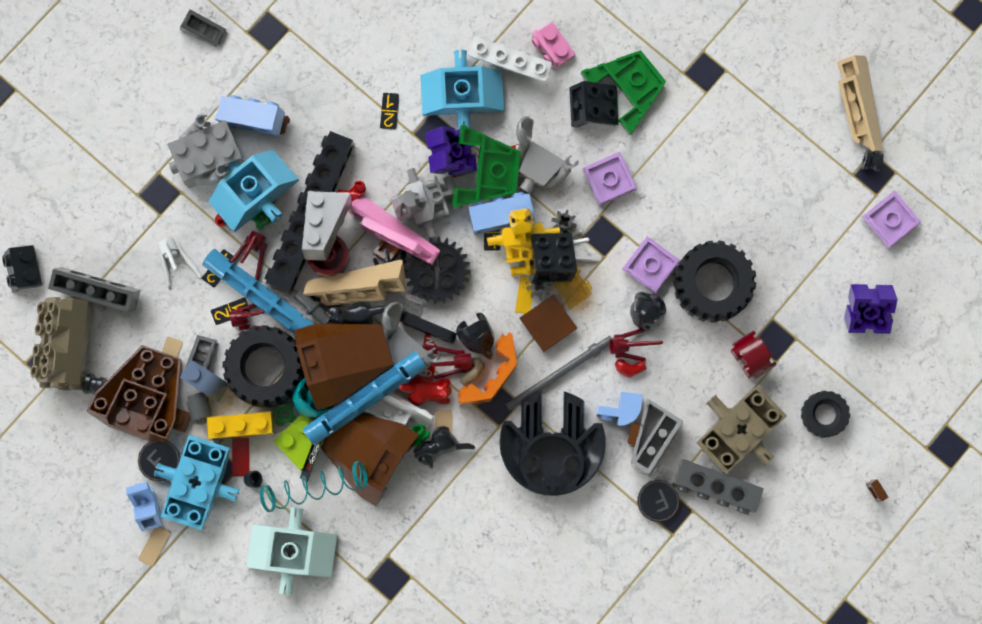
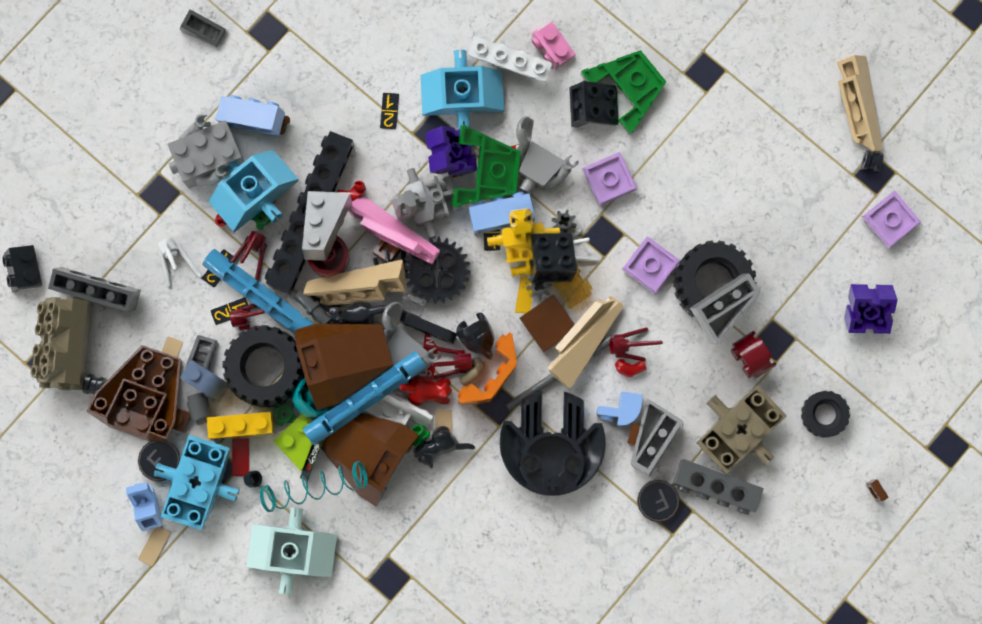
(583, 340): none -> tan wedge
(647, 310): black helmet -> none
(723, 307): none -> light grey wedge

